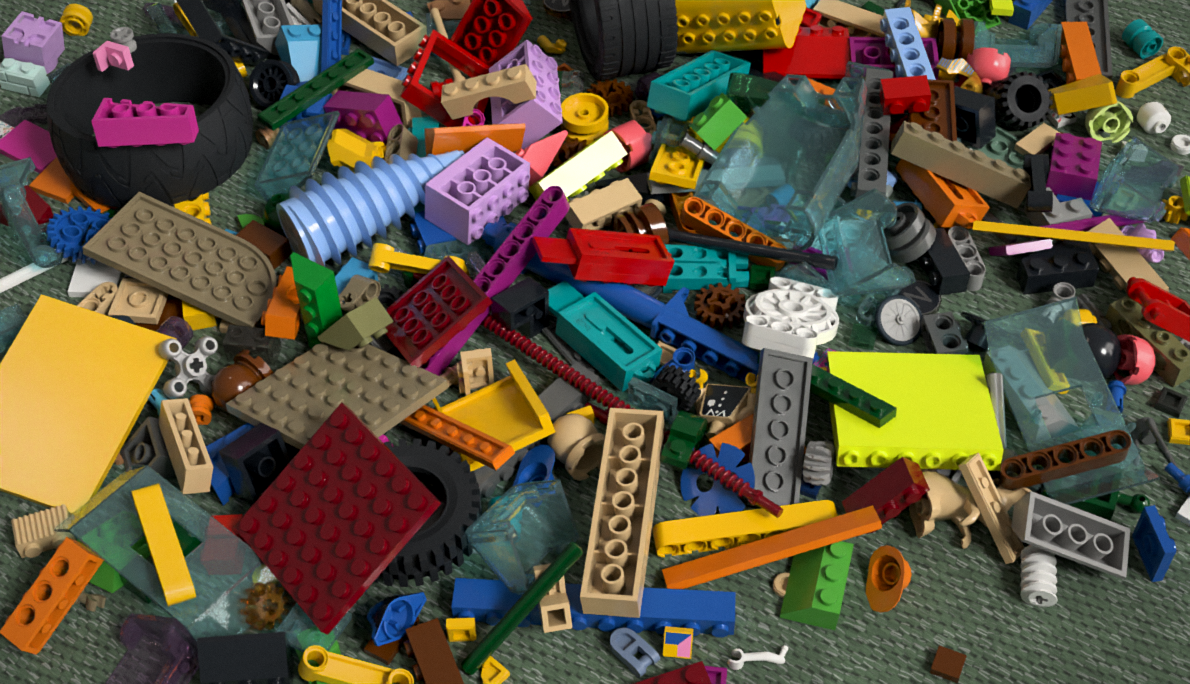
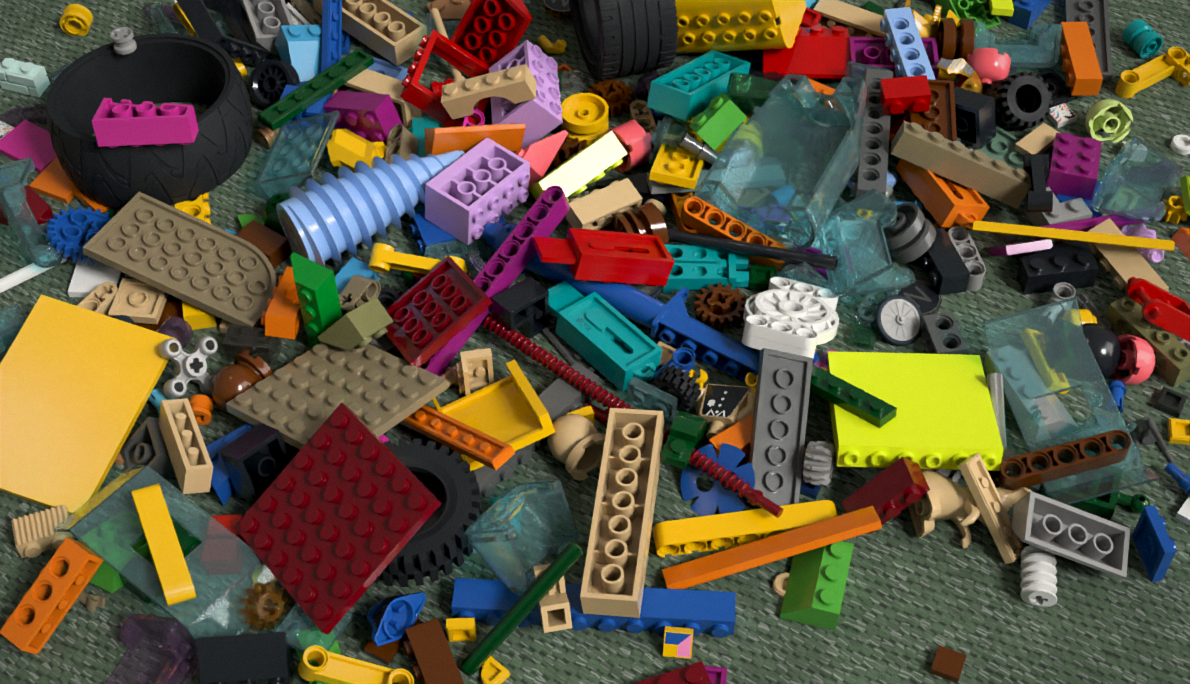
(34, 41): lavender piece -> none
(114, 55): bright pink bracket -> none
(536, 465): blue piece -> none
(626, 643): sand blue plate -> none
(756, 656): white piece -> none
(886, 578): orange piece -> none
(976, 335): black wheel -> none
(1083, 95): yellow slope -> none
(1153, 118): white head -> none

